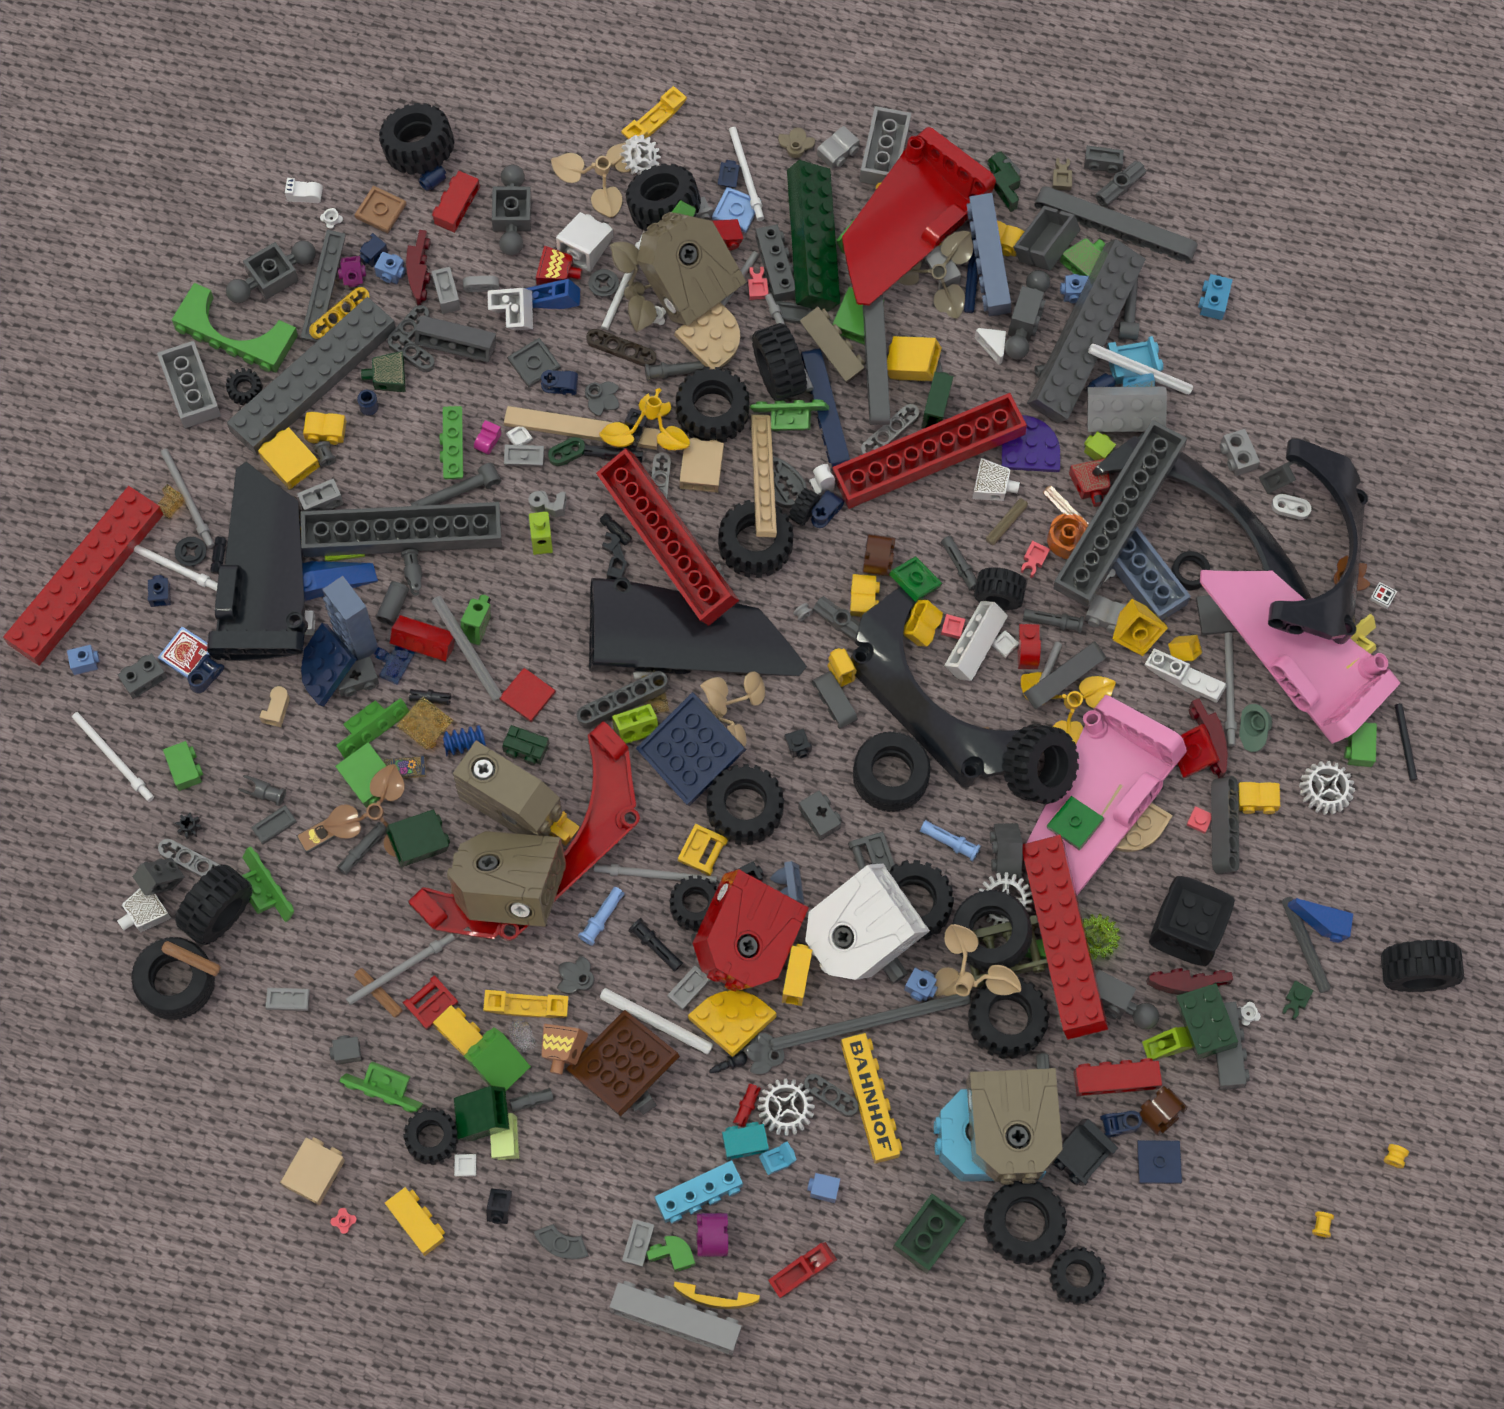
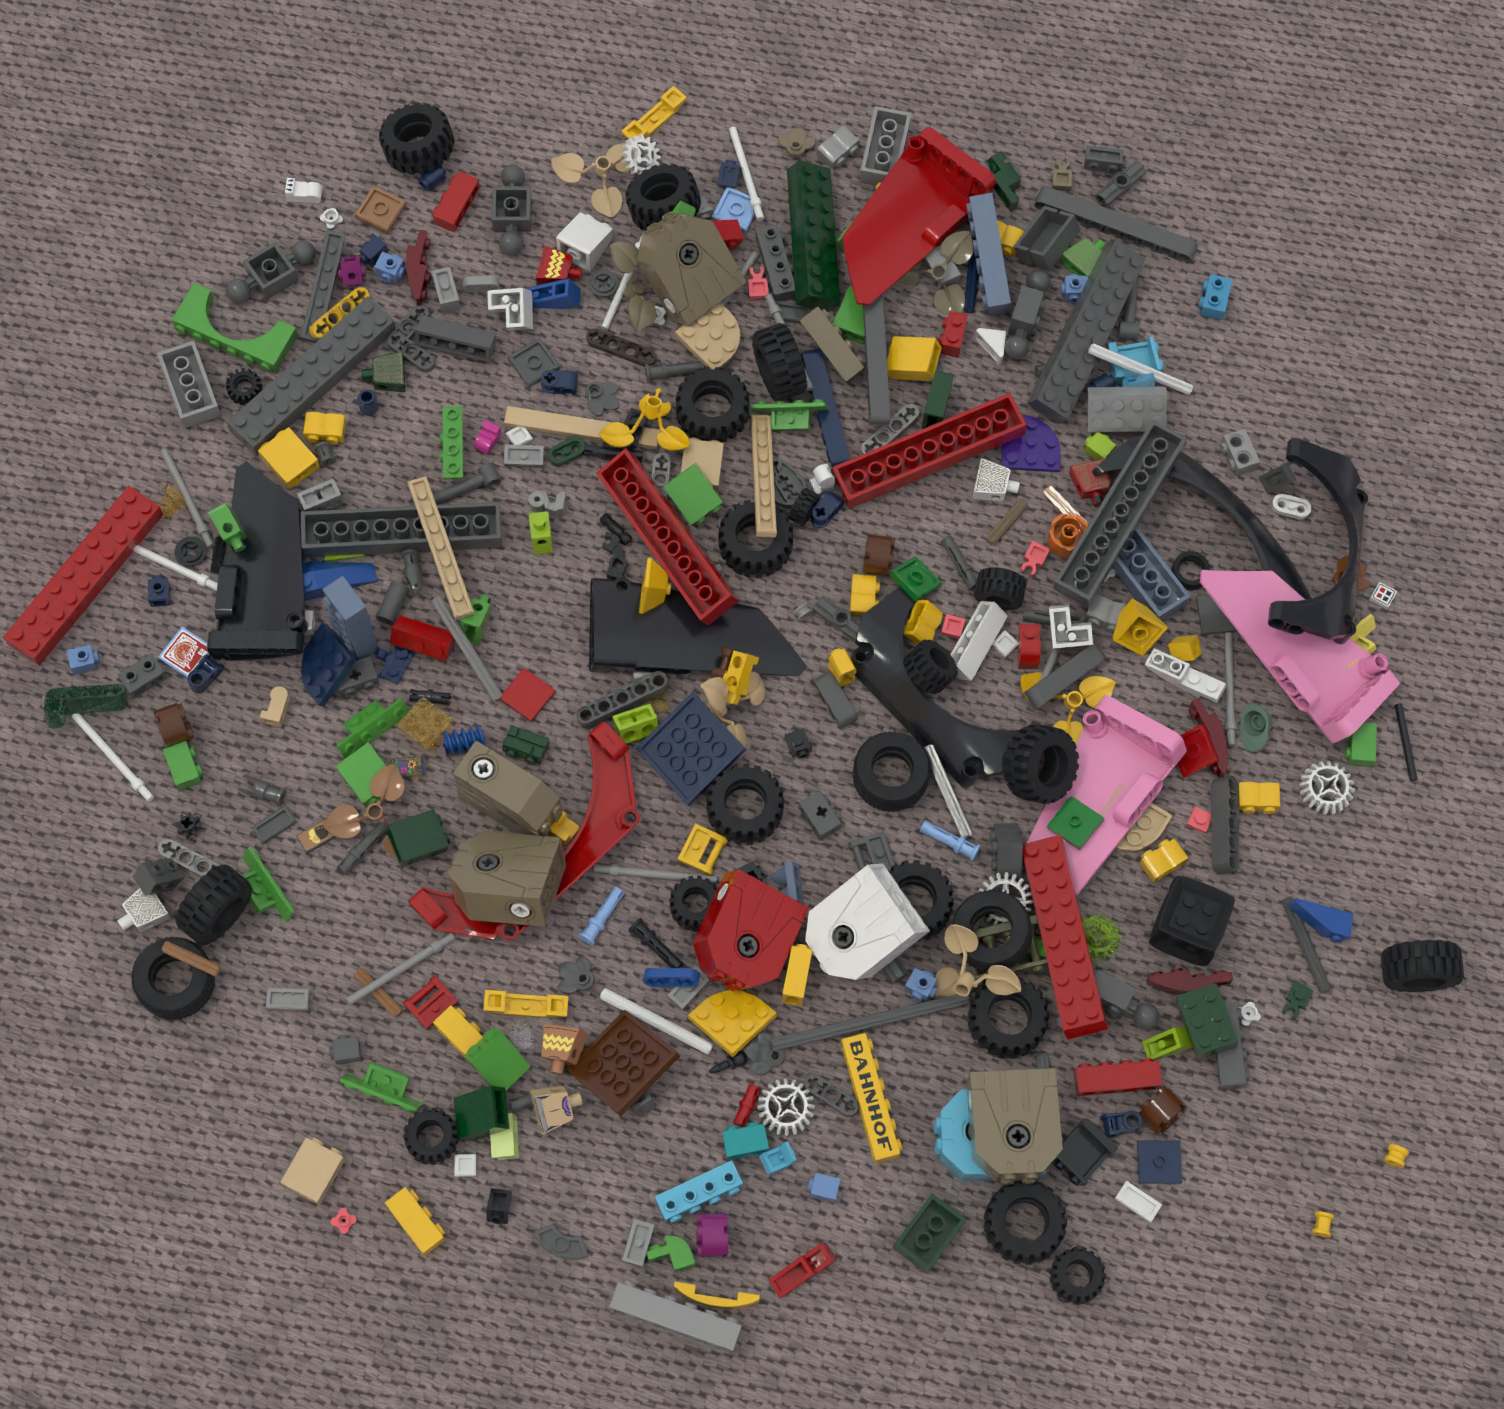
(82, 700): none -> clear green beam
(173, 725): none -> reddish brown brick
(229, 526): none -> bright green torso
(440, 548): none -> tan tile
(553, 1107): none -> tan torso
(654, 586): none -> yellow slope
(671, 977): none -> blue beam
(694, 494): none -> bright green brick
(736, 672): none -> yellow hips
(930, 666): none -> black tyre
(948, 792): none -> axle
(953, 335): none -> red brick
(1067, 634): none -> white brick
(1138, 1201): none -> white tile
(1163, 860): none -> yellow brick

